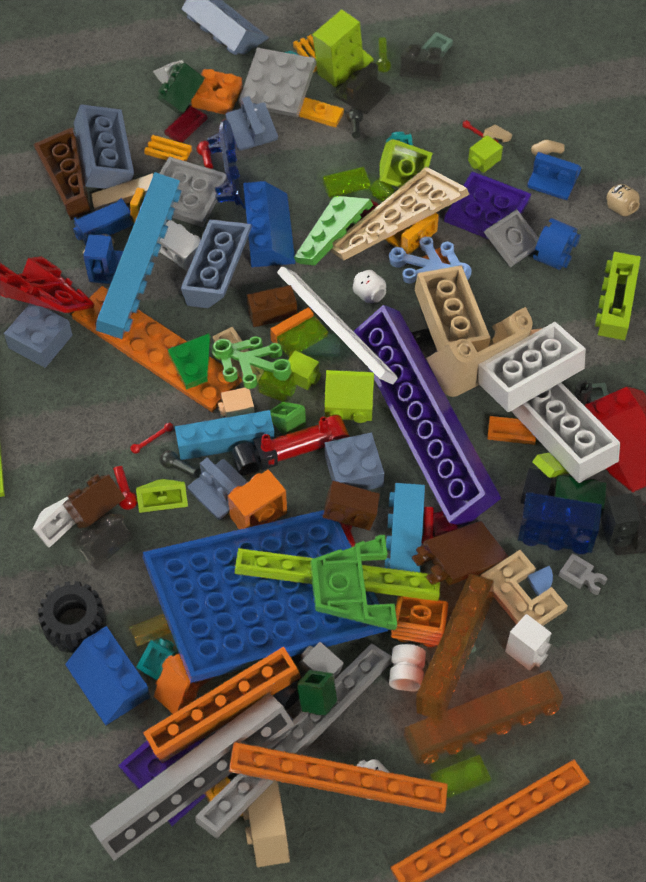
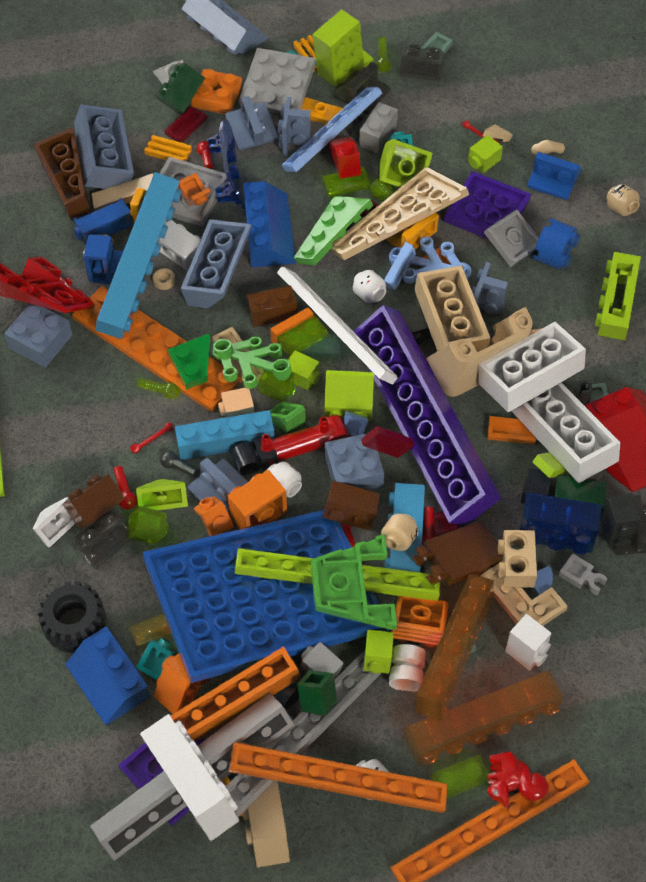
(147, 525): none -> clear neon green brick
(163, 279): none -> tan tile
(169, 390): none -> clear neon green bar
(191, 776): none -> white brick
(194, 190): none -> orange bracket
(214, 516): none -> orange bracket
(288, 477): none -> white head
(294, 126): none -> sand blue bracket
(331, 129): none -> light blue tile
(345, 156): none -> red slope
(355, 423): none -> medium blue tile
(378, 127): none -> light grey brick
(378, 651): none -> lime brick
(387, 442): none -> dark red tile
(400, 532): none -> tan head
(401, 263): none -> light blue tile
(489, 292): none -> sand blue bracket
(513, 775): none -> red animal
(523, 558): none -> tan brick

